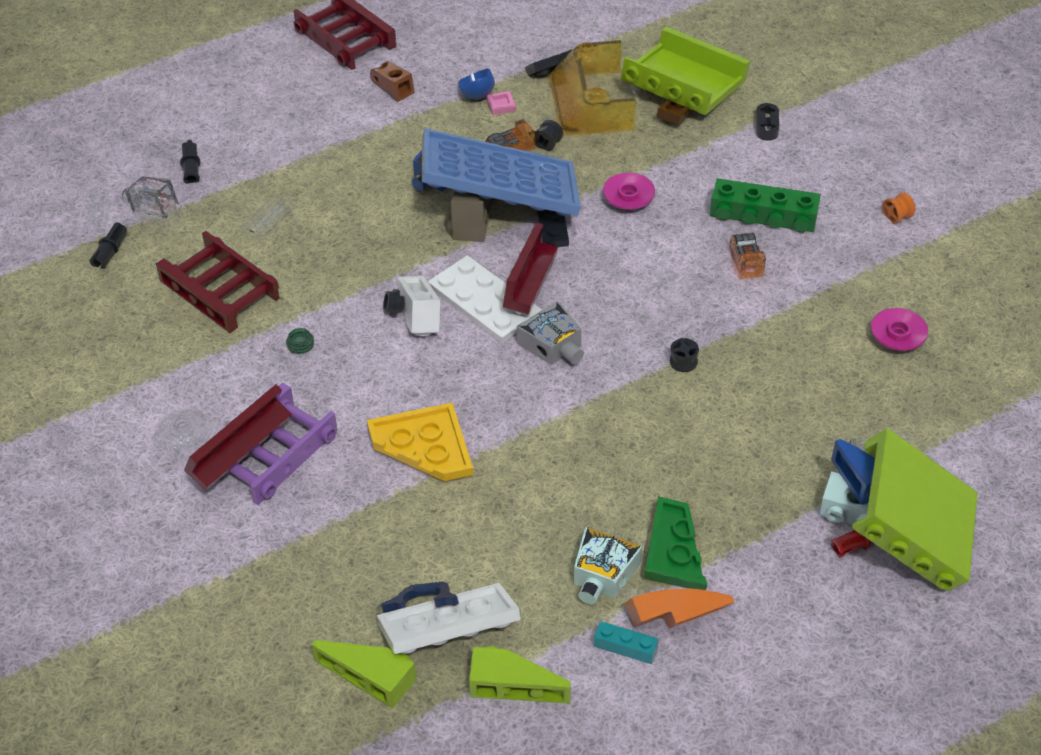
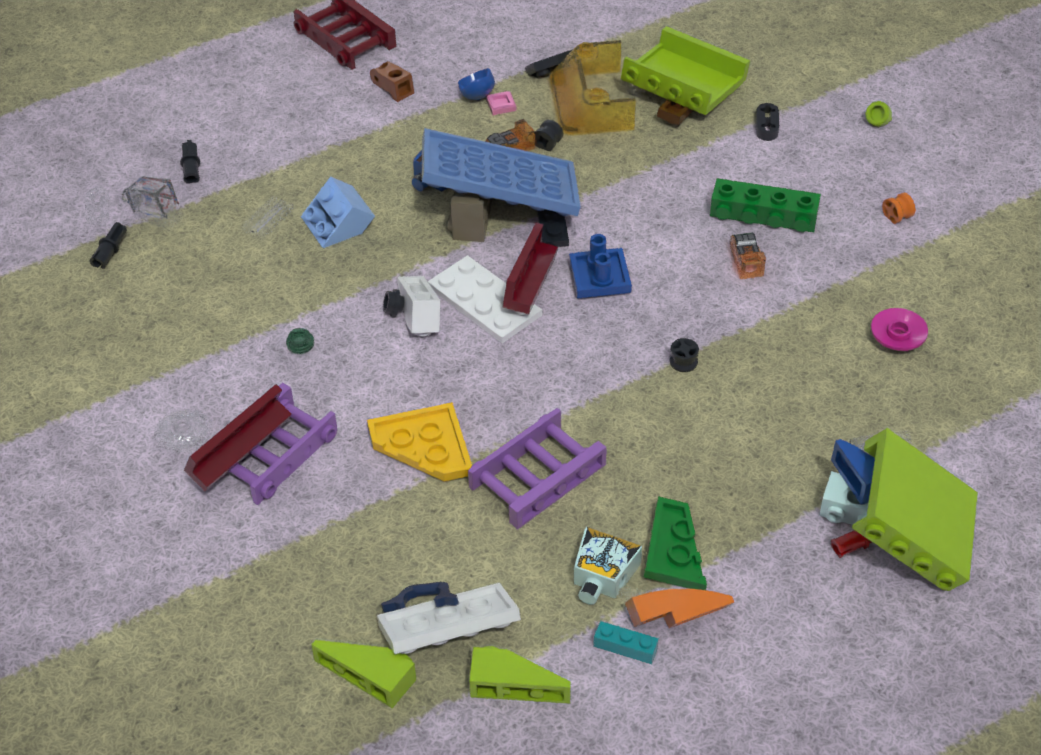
(209, 301): dark red fence -> none
(337, 213): none -> light blue slope
(544, 491): none -> medium lavender fence
(551, 335): light grey torso -> none
(600, 270): none -> blue plate
(629, 190): dark pink dish -> none
(878, 113): none -> lime tile

